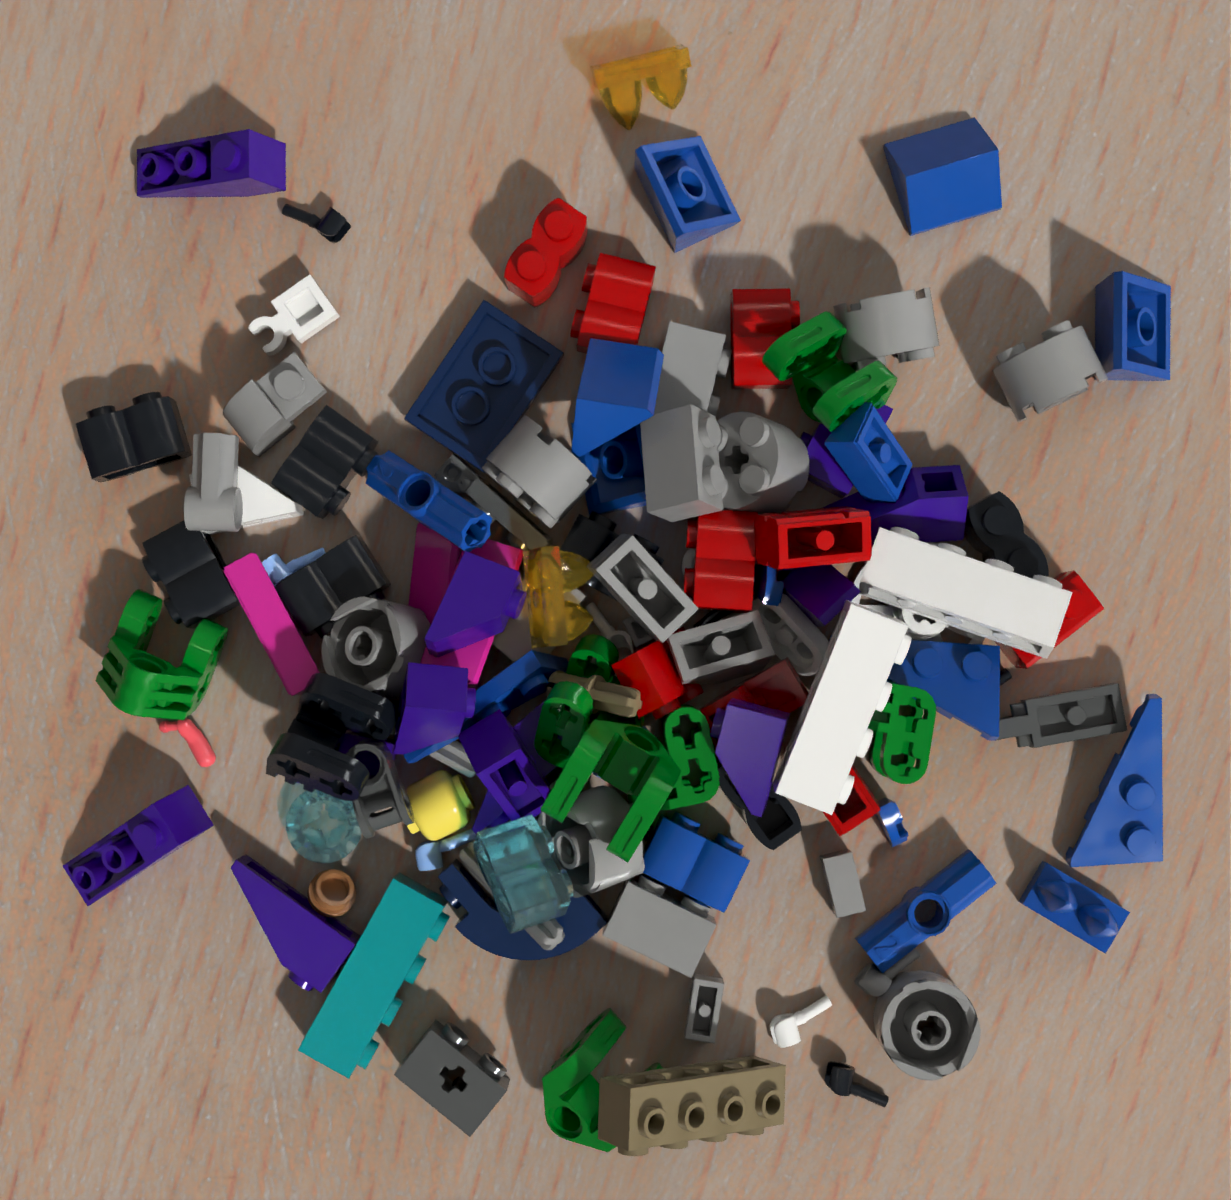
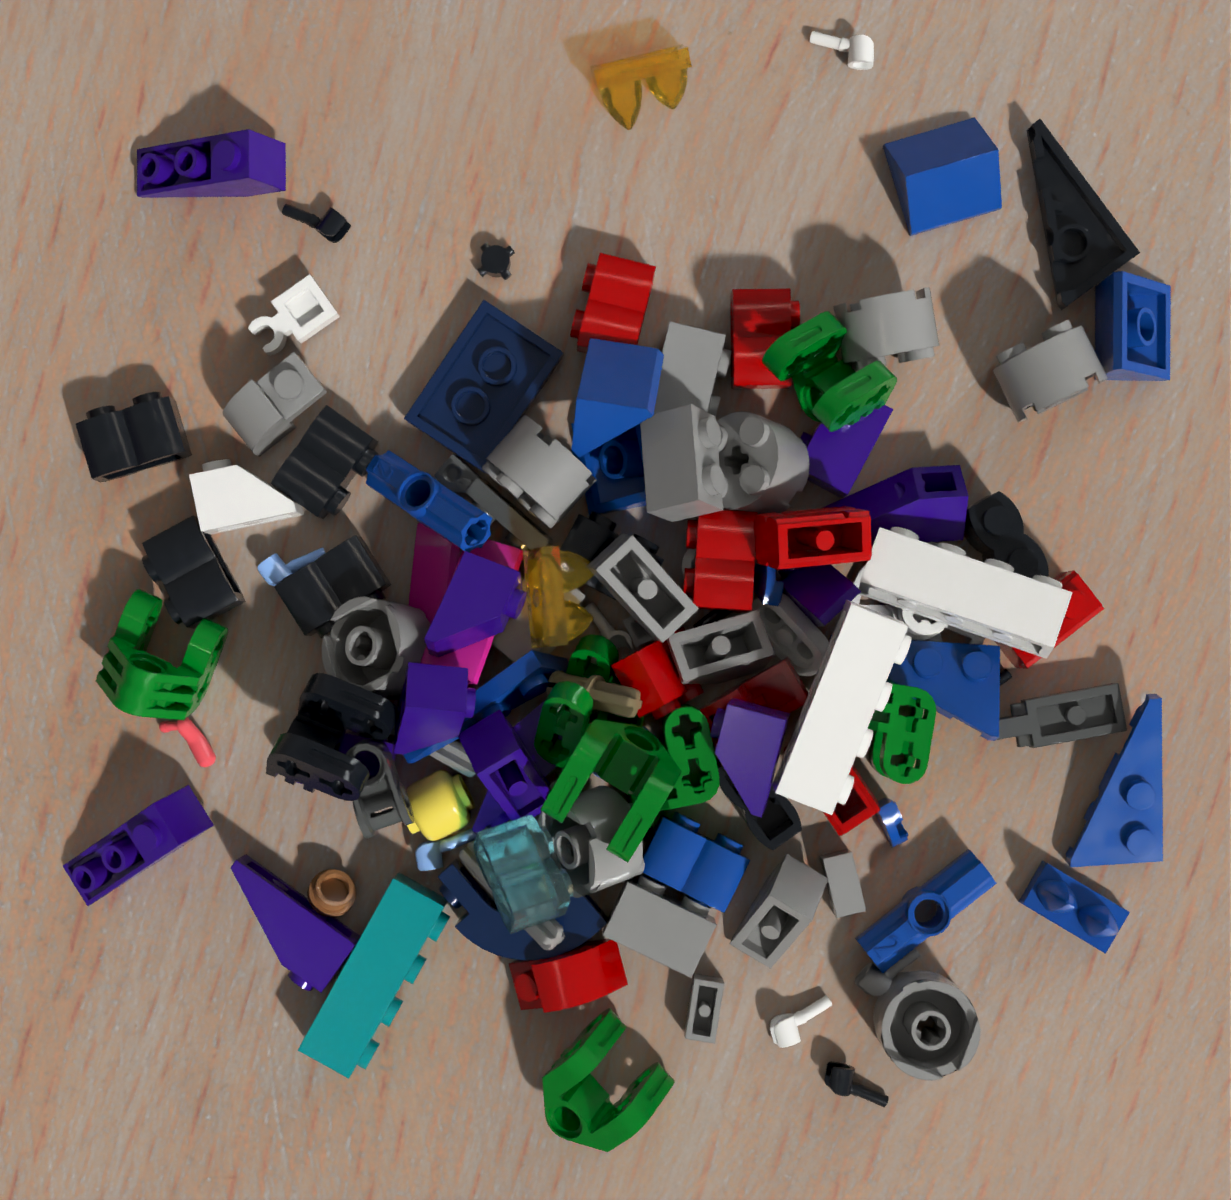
(213, 498): light grey piece -> none
(271, 622): dark pink slope -> none
(310, 841): clear light blue gear -> none
(466, 1098): dark grey brick -> none
(495, 261): none -> black piece
(554, 244): red brick -> none
(569, 978): none -> red brick
(684, 190): blue slope -> none
(690, 1103): dark tan brick -> none
(780, 911): none -> light grey slope
(859, 48): none -> white hand
(870, 455): blue slope -> none
(1079, 230): none -> black wing

